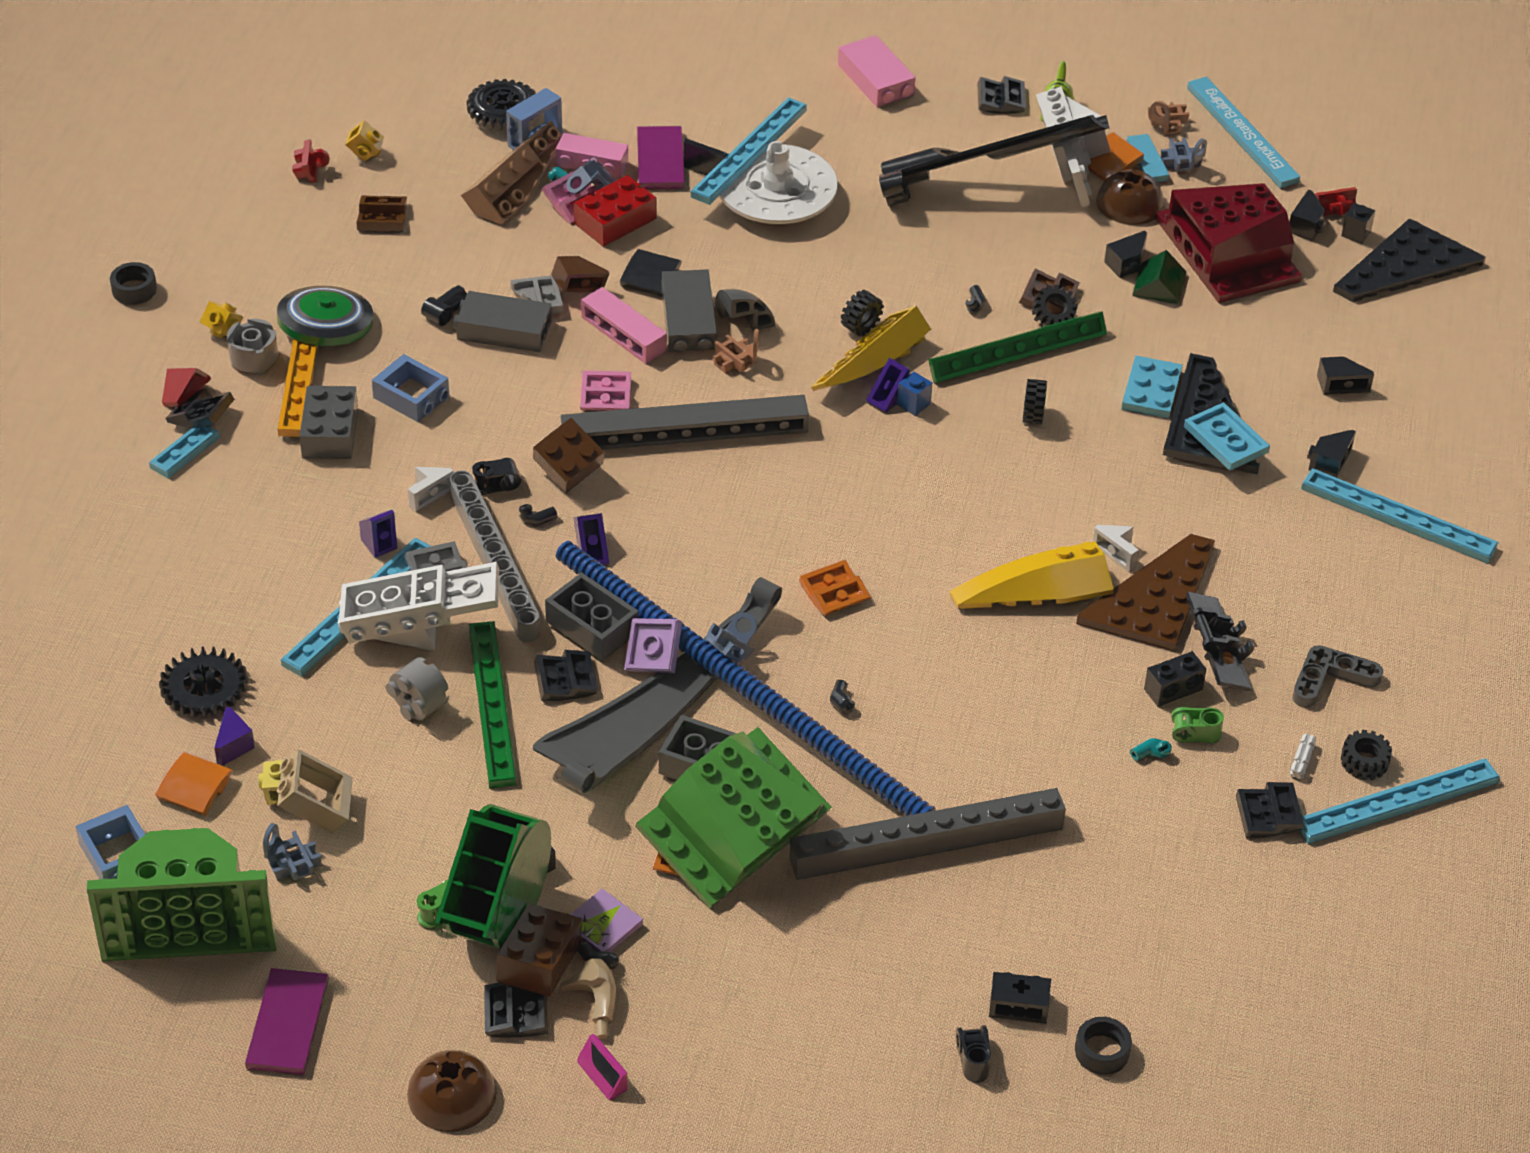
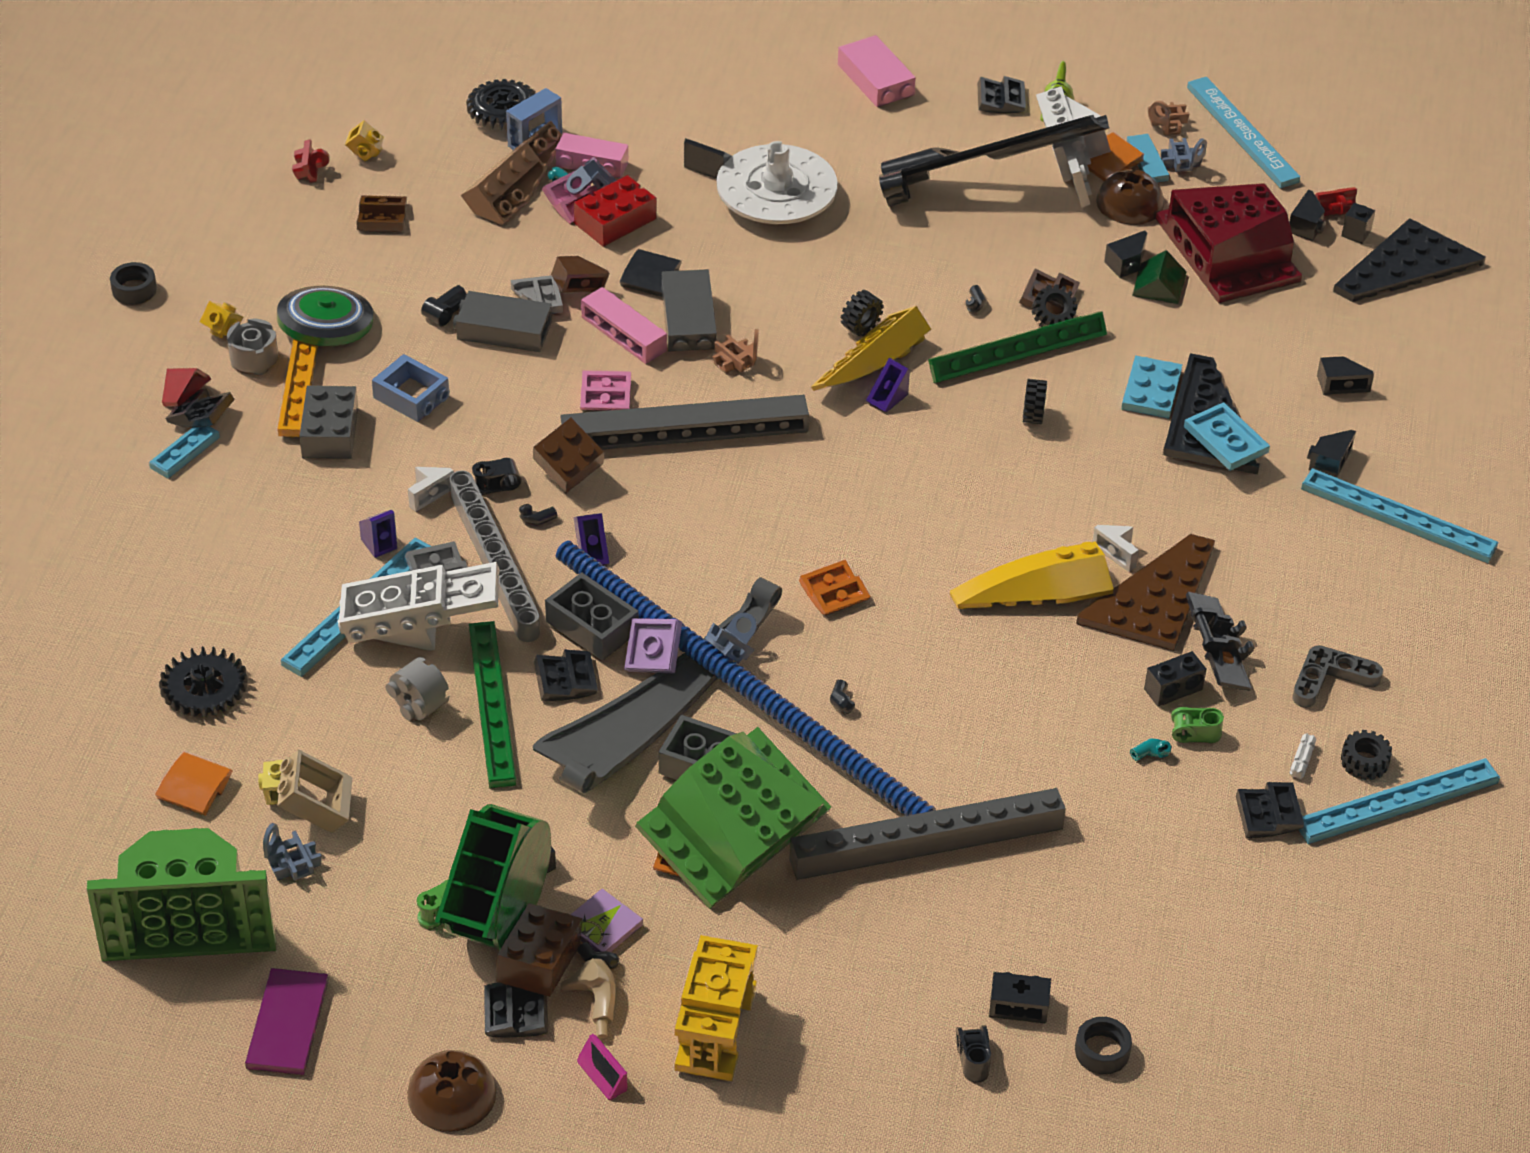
(105, 829): medium blue window -> none
(233, 738): dark purple slope -> none
(660, 157): magenta tile -> none
(711, 1003): none -> yellow piece
(739, 303): dark grey brick -> none
(748, 151): medium azure tile -> none
(914, 393): blue brick -> none

